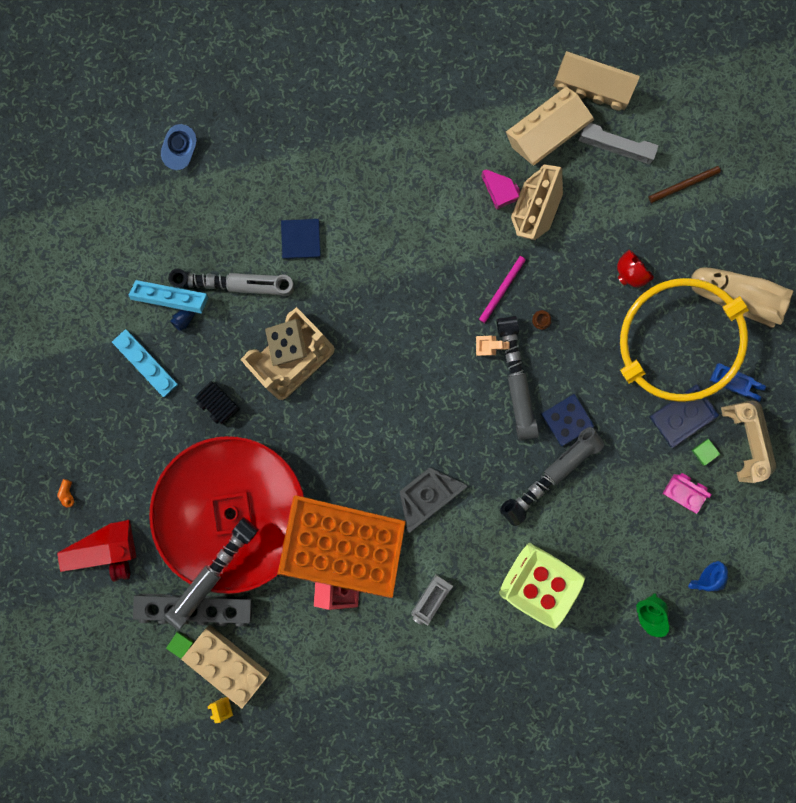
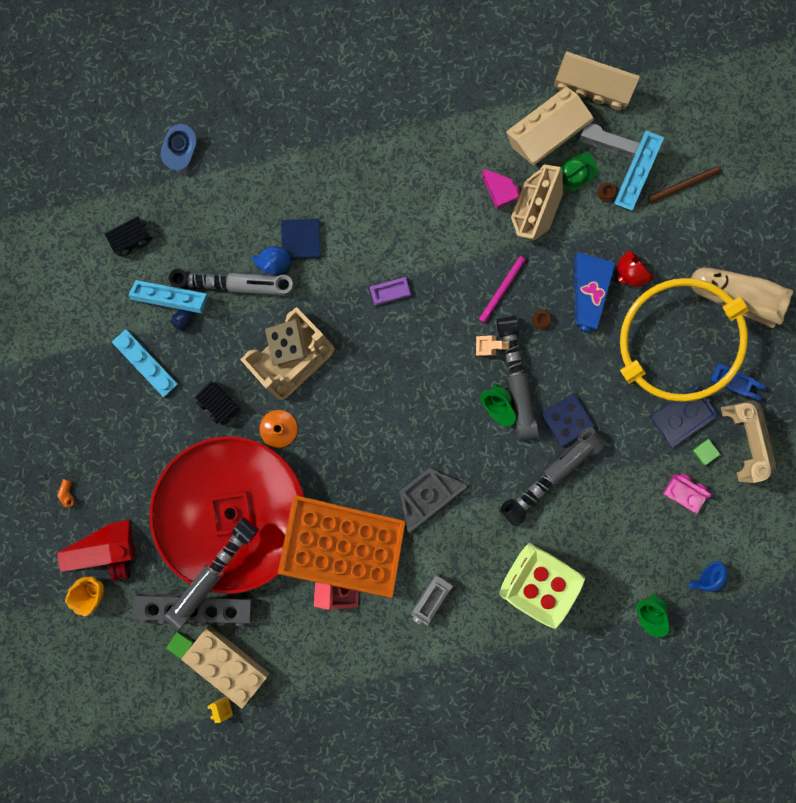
(85, 595): none -> light orange hair
(128, 236): none -> black brick
(273, 260): none -> blue hat
(288, 429): none -> orange dish
(390, 291): none -> medium lavender tile
(498, 405): none -> green piece
(578, 171): none -> green piece
(591, 286): none -> blue slope
(607, 192): none -> reddish brown plate
(639, 170): none -> medium azure plate

